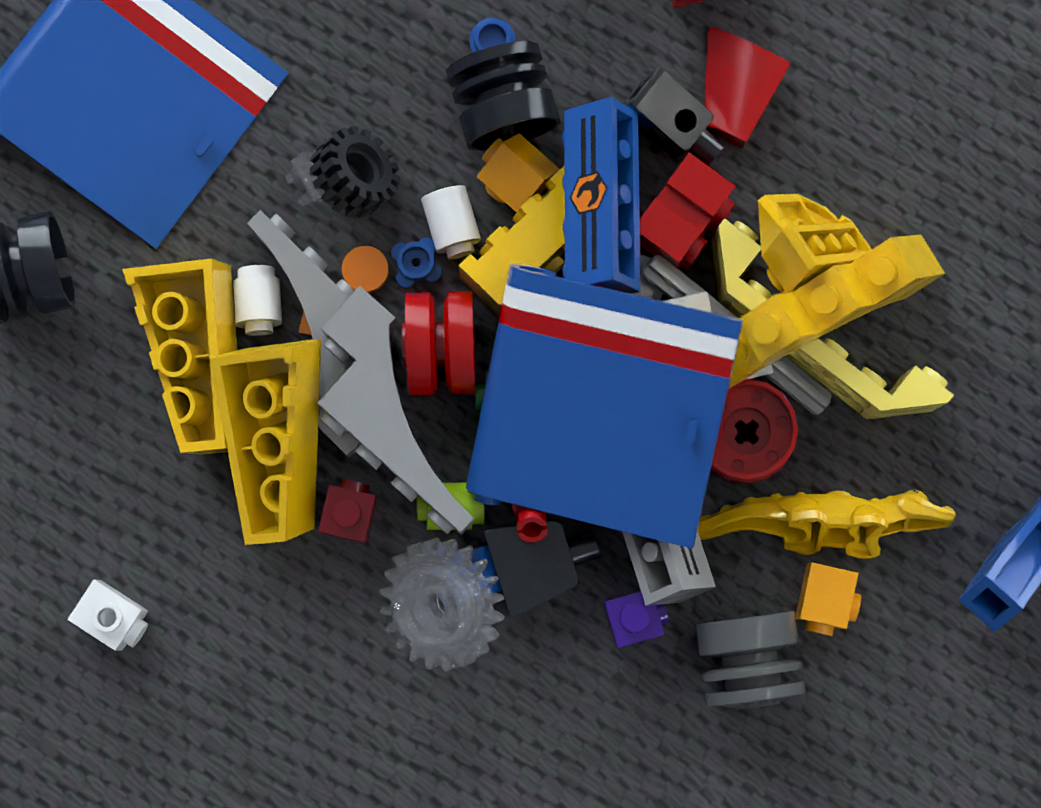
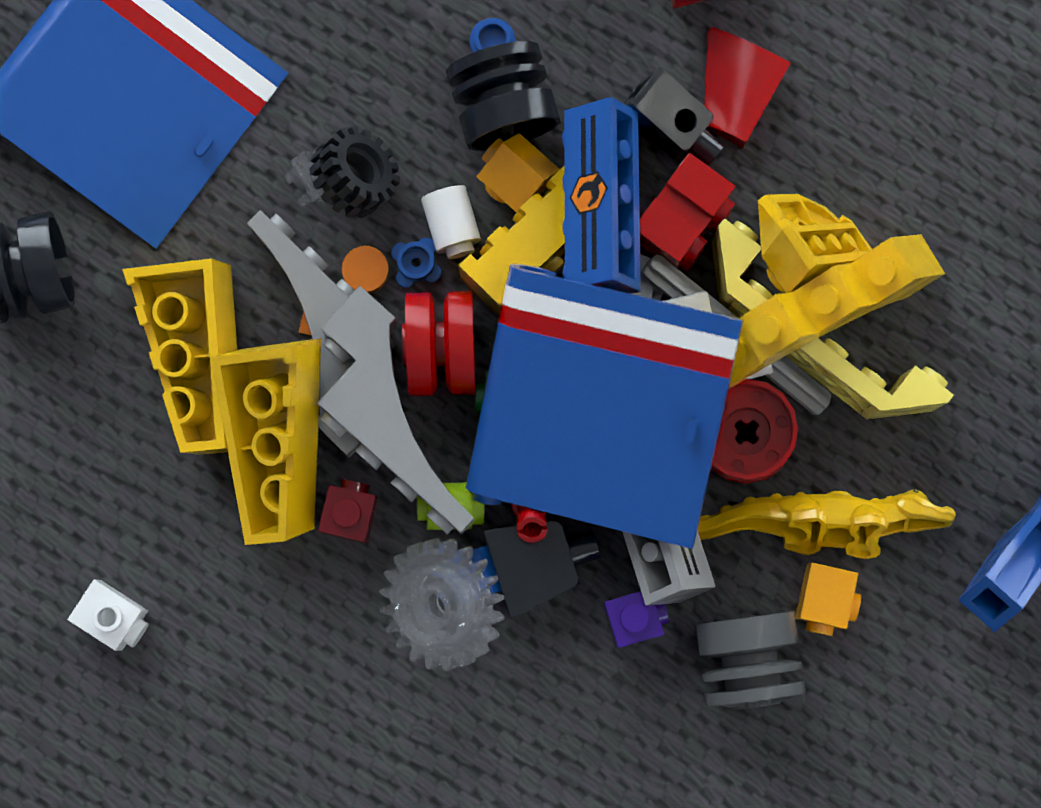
(257, 300): white brick -> none

